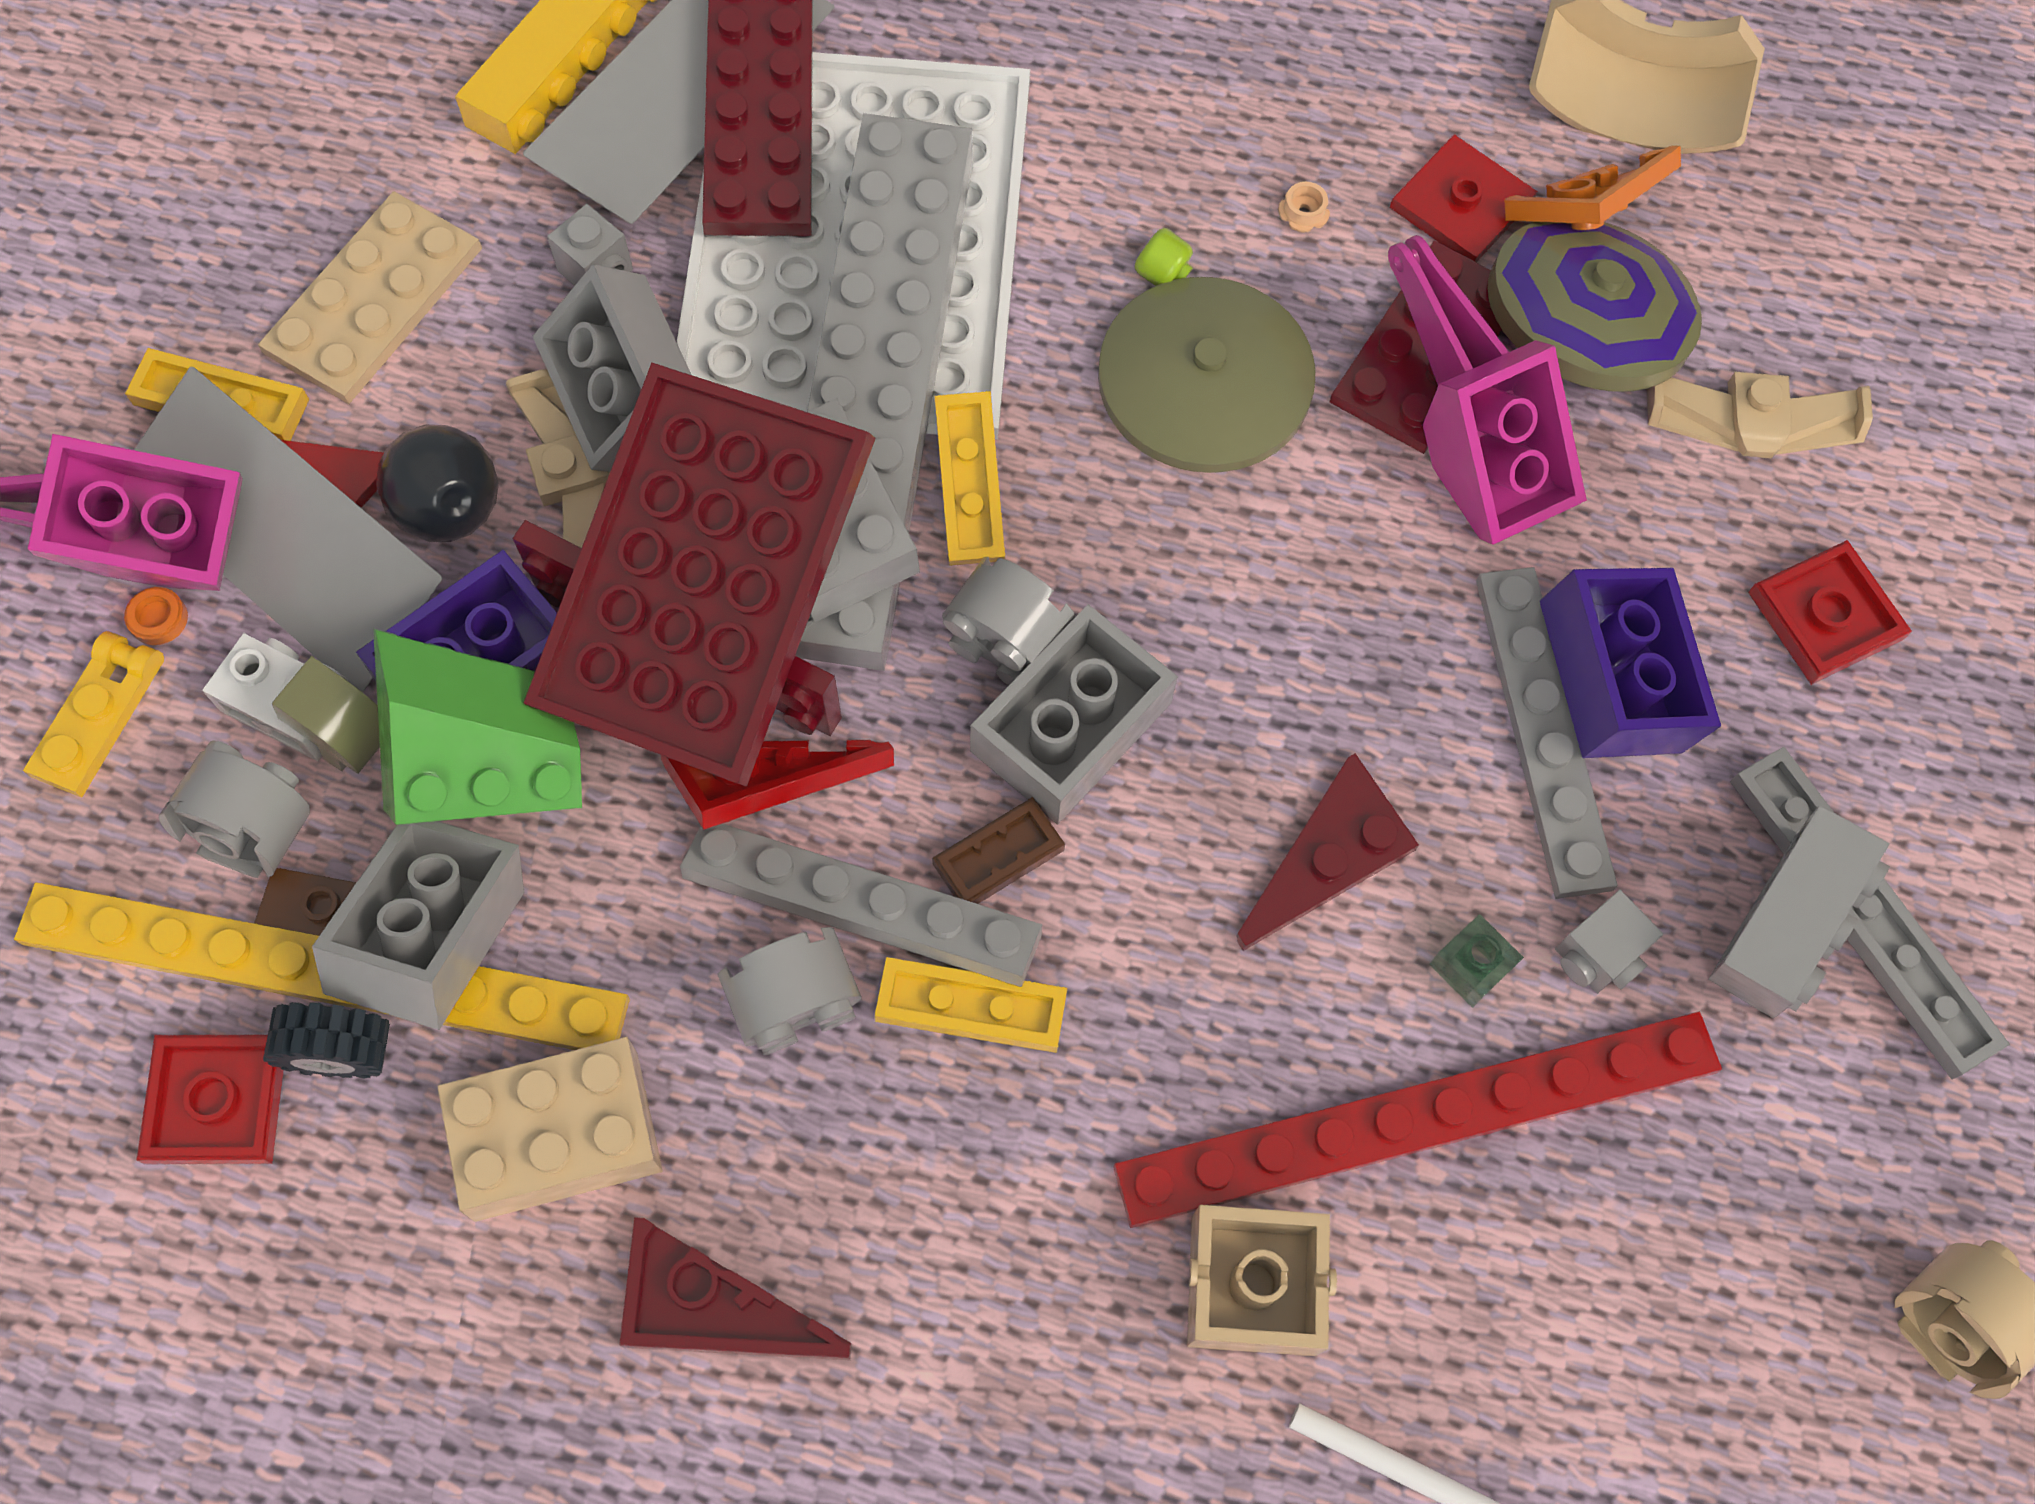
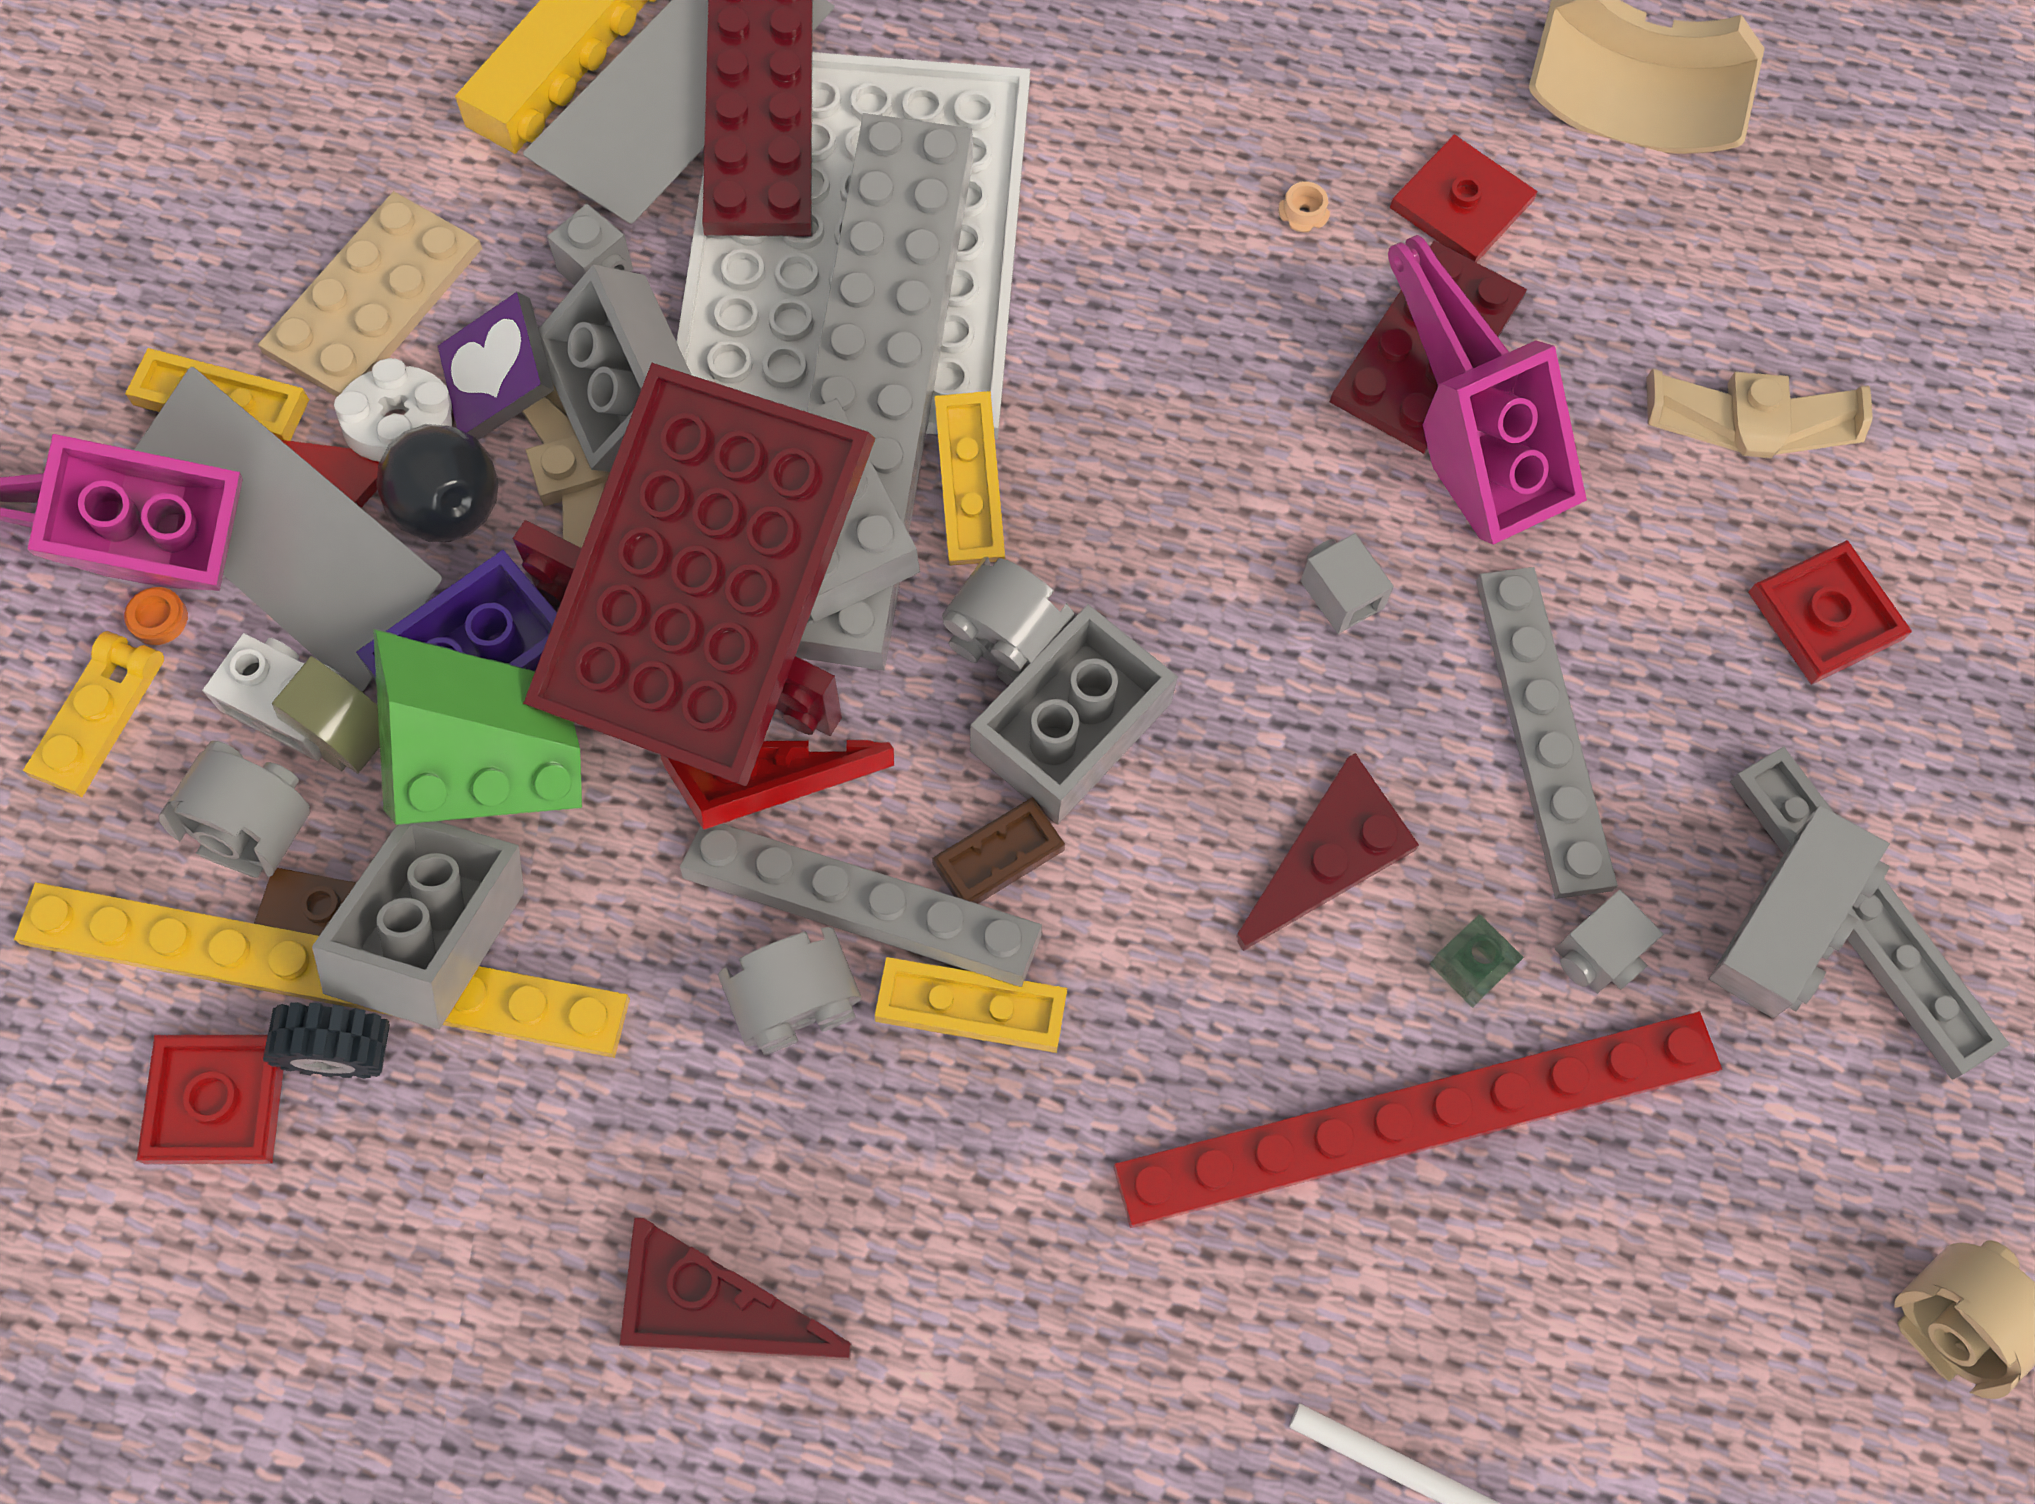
(384, 389): none -> white plate
(495, 367): none -> tile
(549, 1129): tan brick -> none
(1164, 258): lime piece -> none
(1206, 374): olive dish -> none
(1260, 1280): tan brick -> none
(1345, 582): none -> light grey brick
(1594, 194): orange wing -> none
(1601, 298): dish -> none
(1629, 662): dark purple brick -> none

